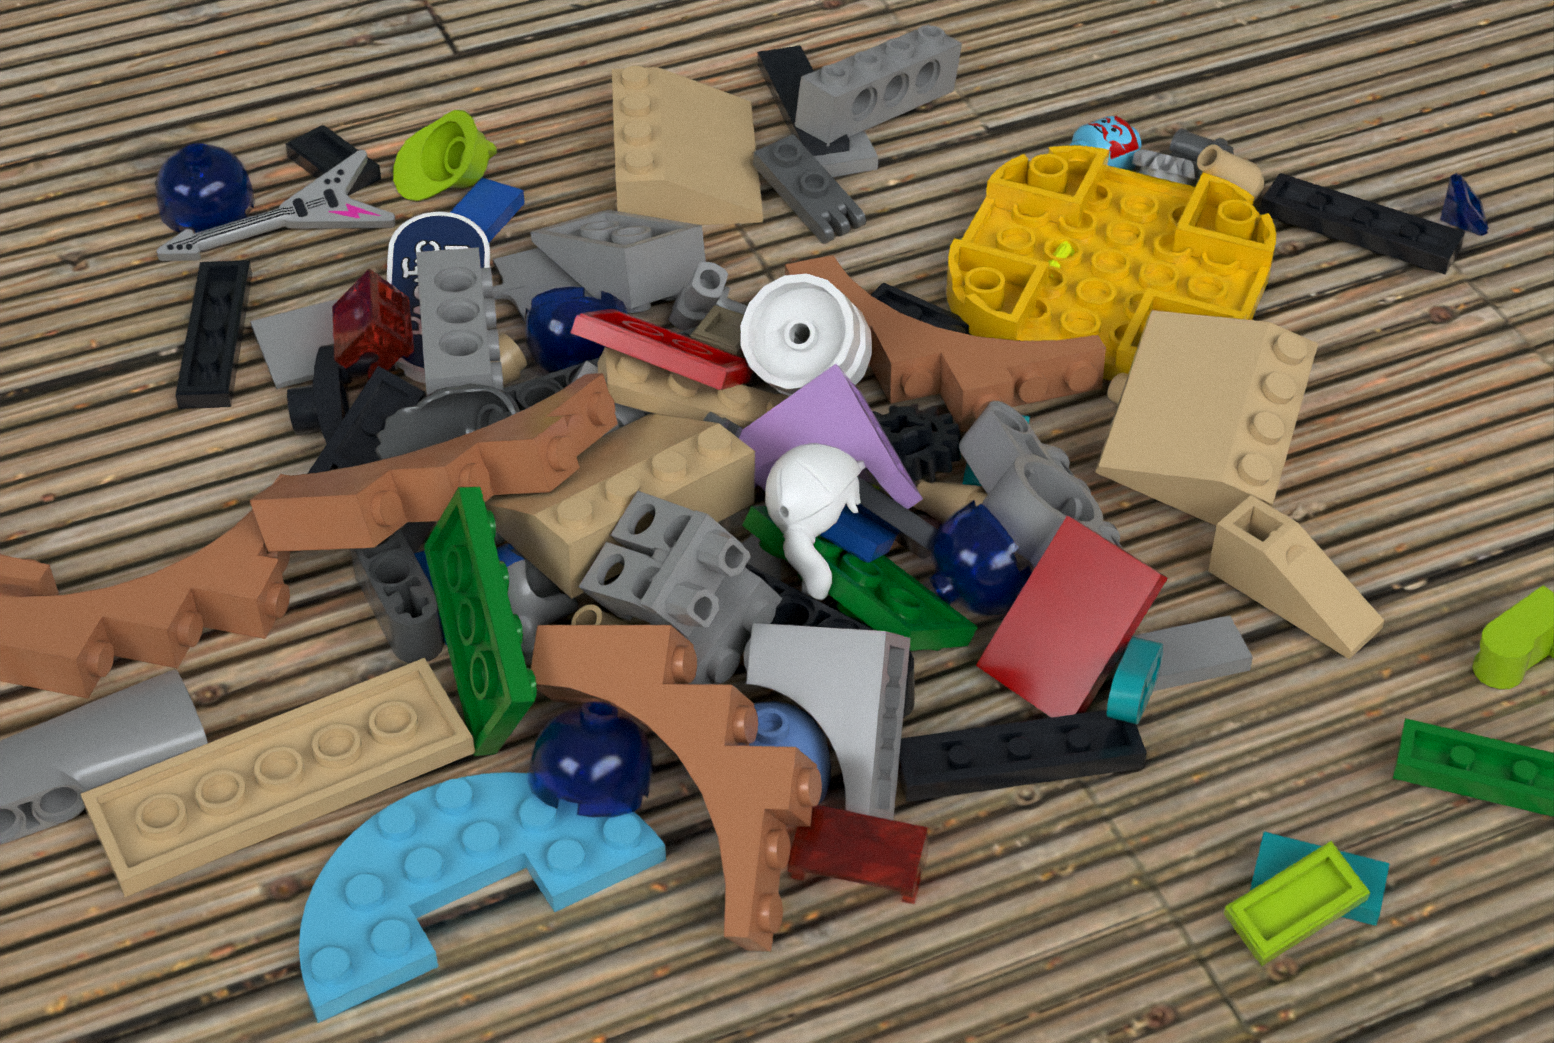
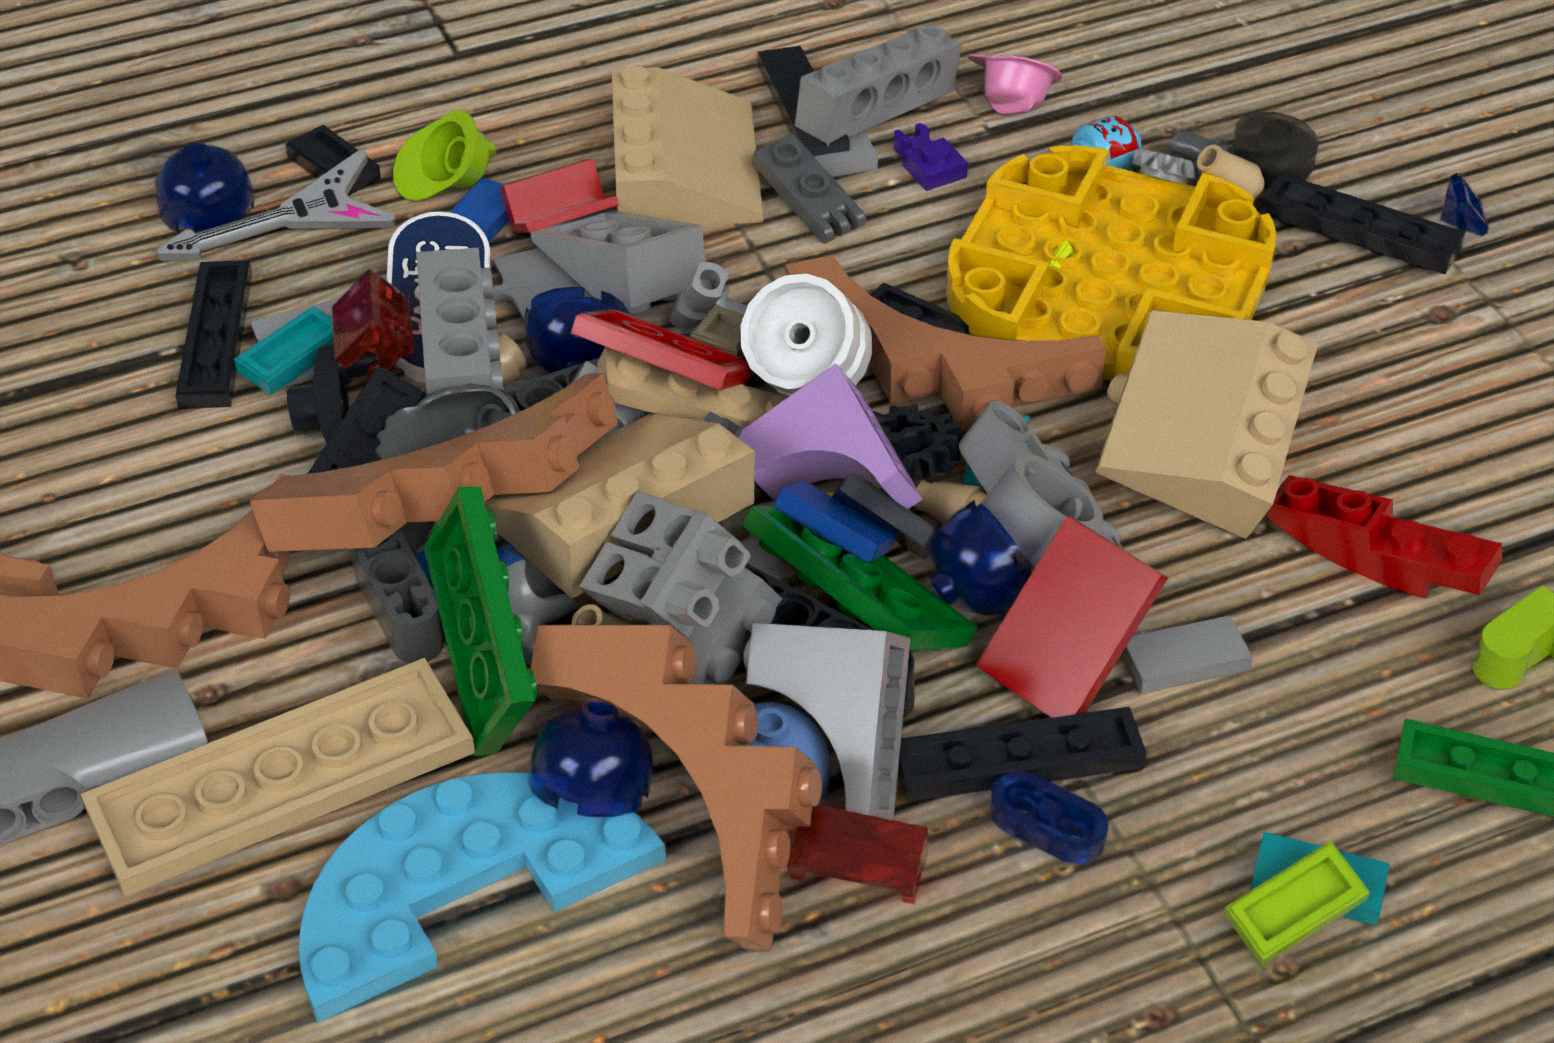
(286, 351): none -> teal tile
(554, 197): none -> panel
(806, 499): white piece -> none
(929, 161): none -> dark purple plate
(1016, 82): none -> bright pink piece
(1050, 817): none -> clear blue plate
(1134, 680): teal beam -> none
(1276, 145): none -> clear smoke piece
(1292, 576): tan slope -> none
(1365, 538): none -> red slope

